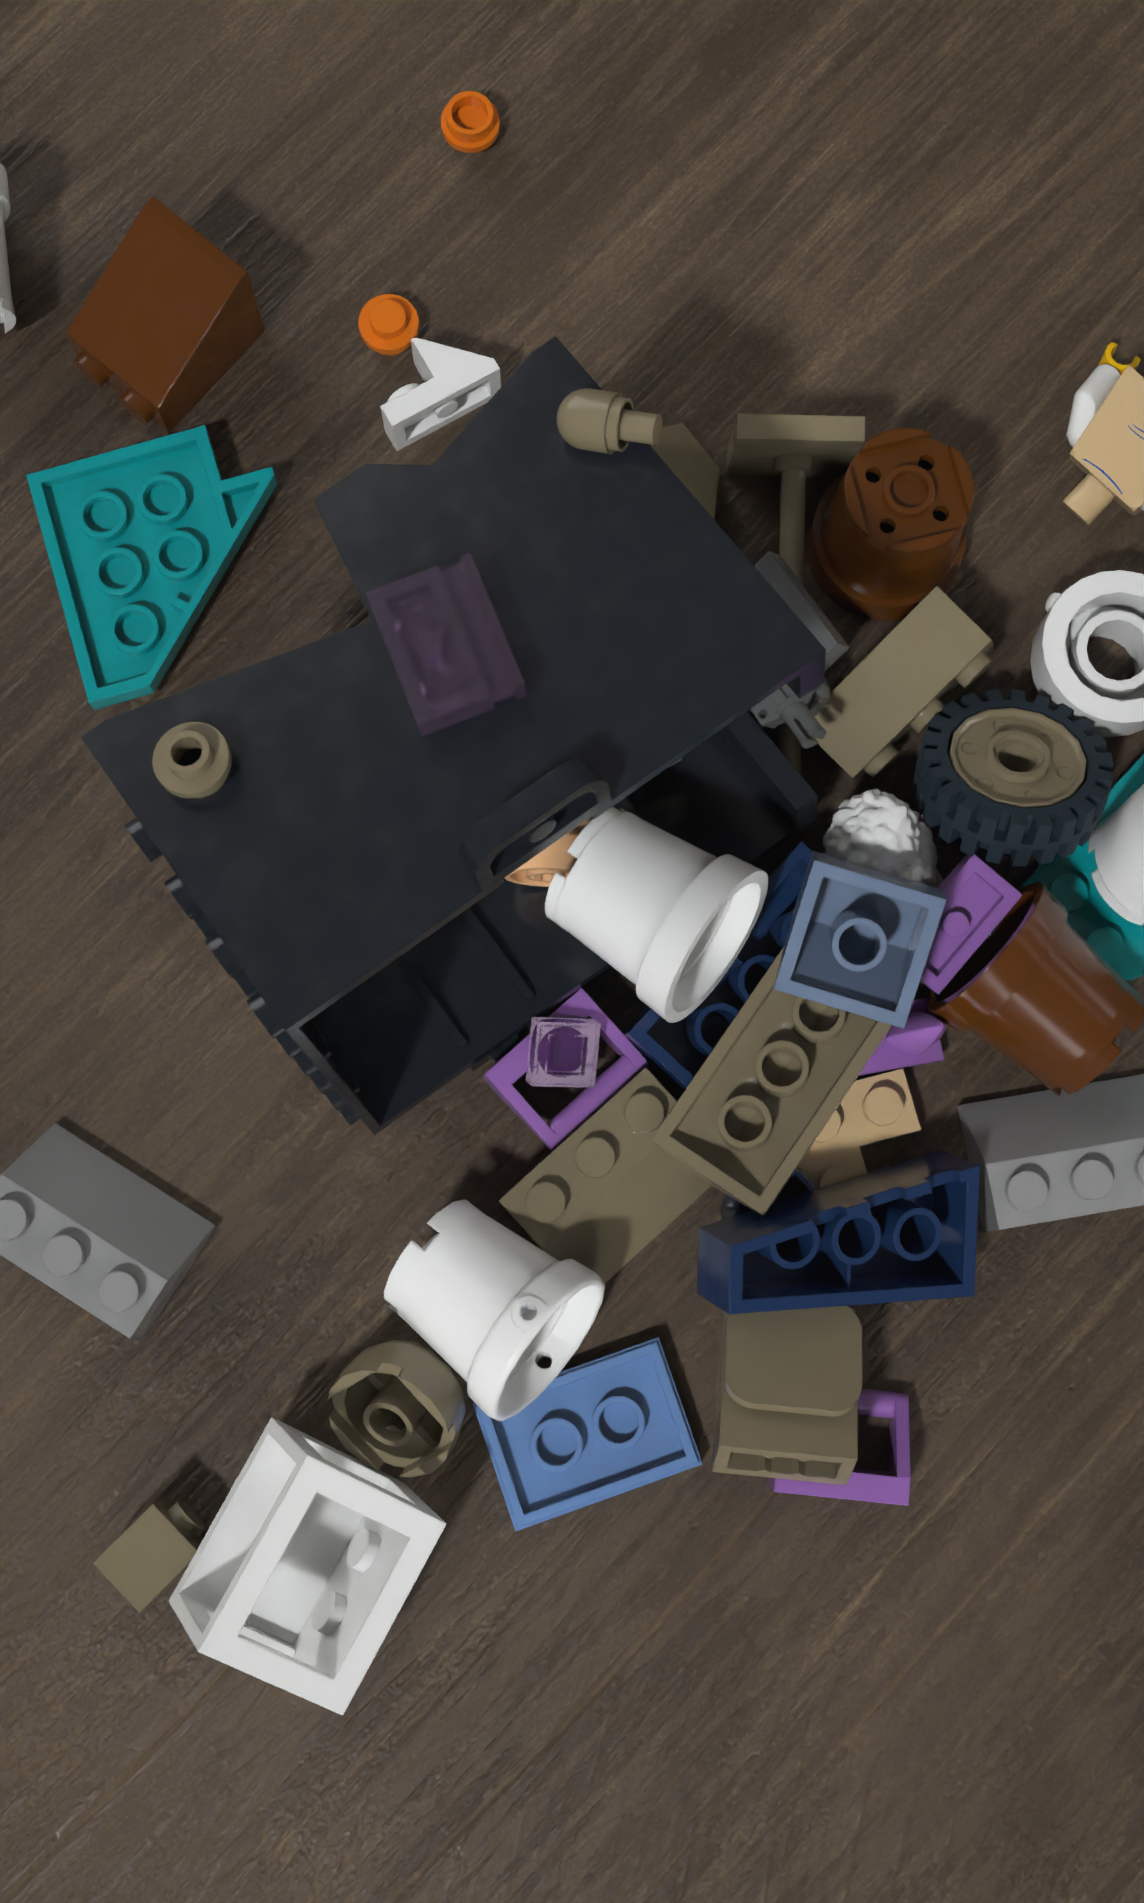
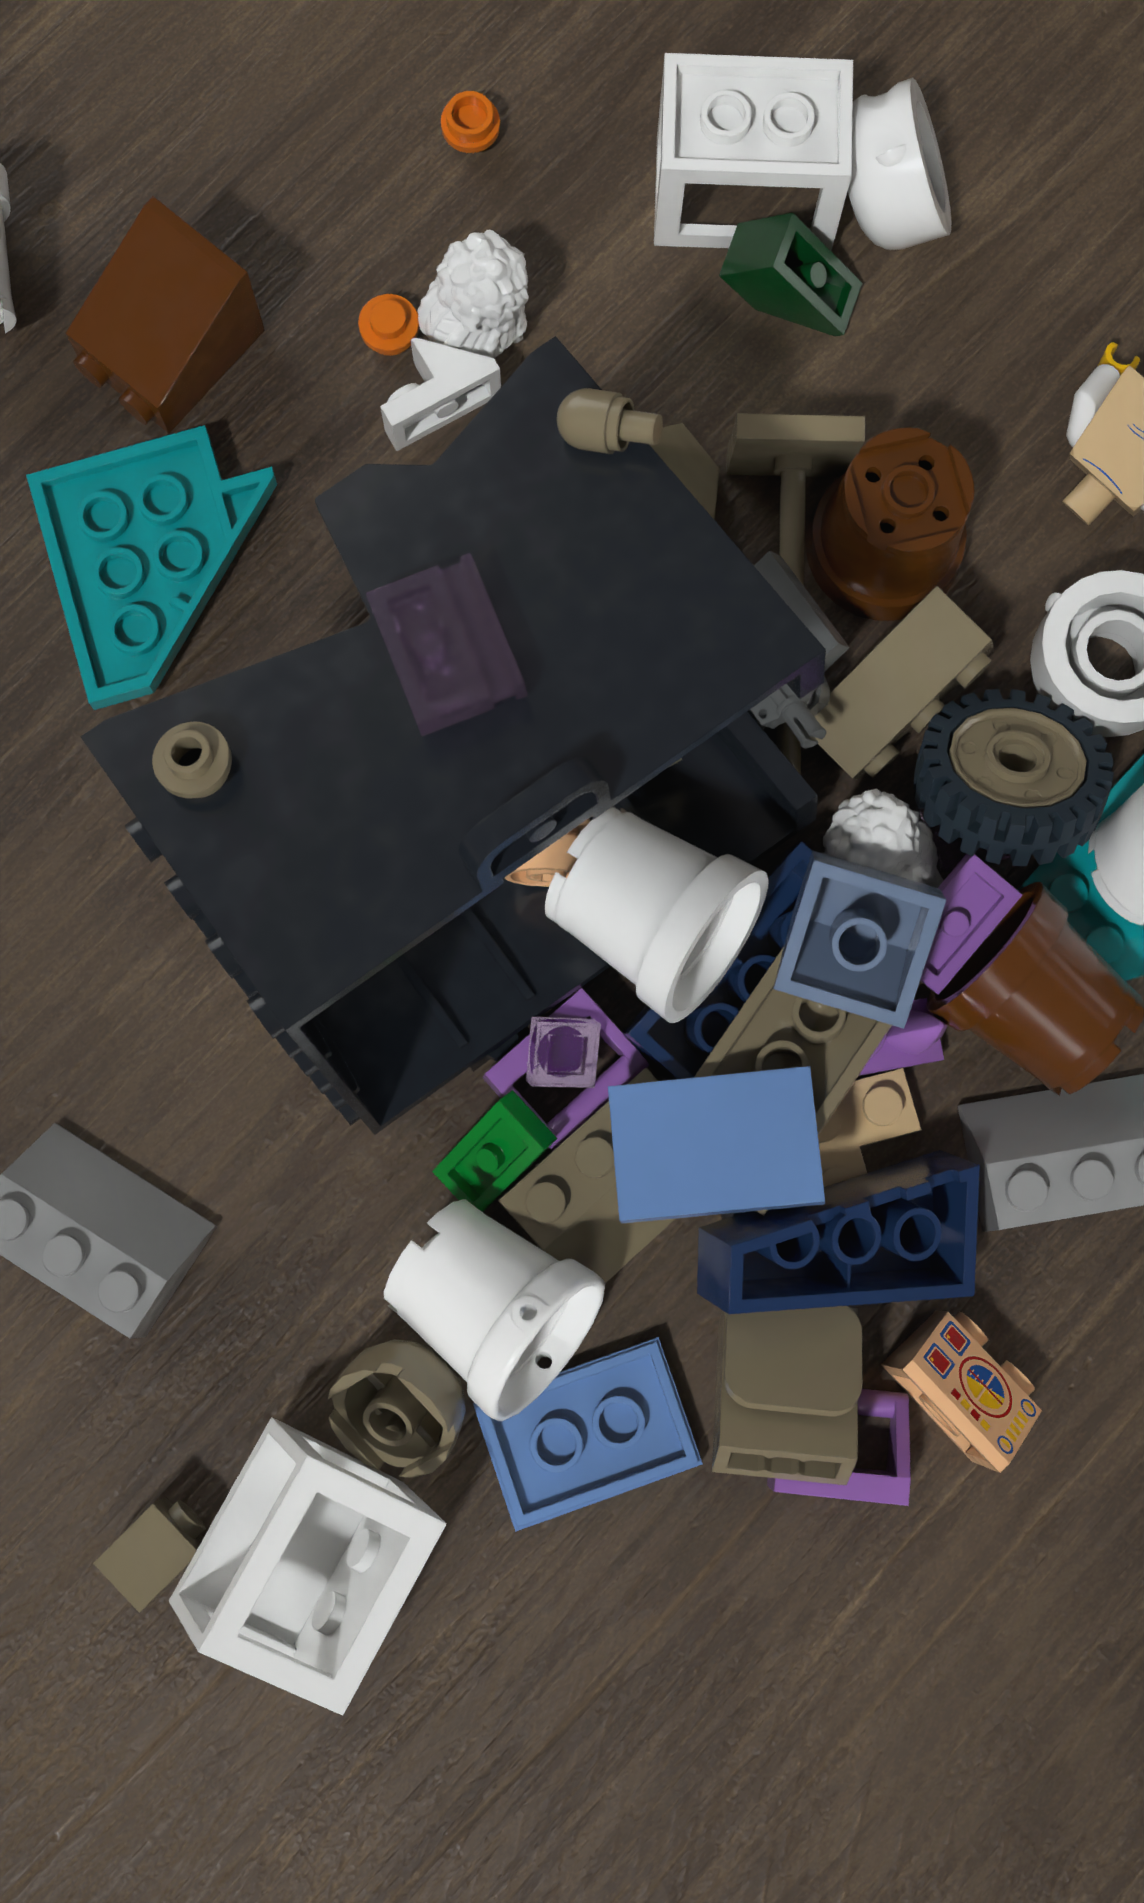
(477, 296): none -> white hair
(495, 1152): none -> green plate
(715, 1145): none -> medium blue tile
(752, 127): none -> white piece
(790, 274): none -> dark green slope
(897, 170): none -> white piece
(965, 1389): none -> light nougat slope

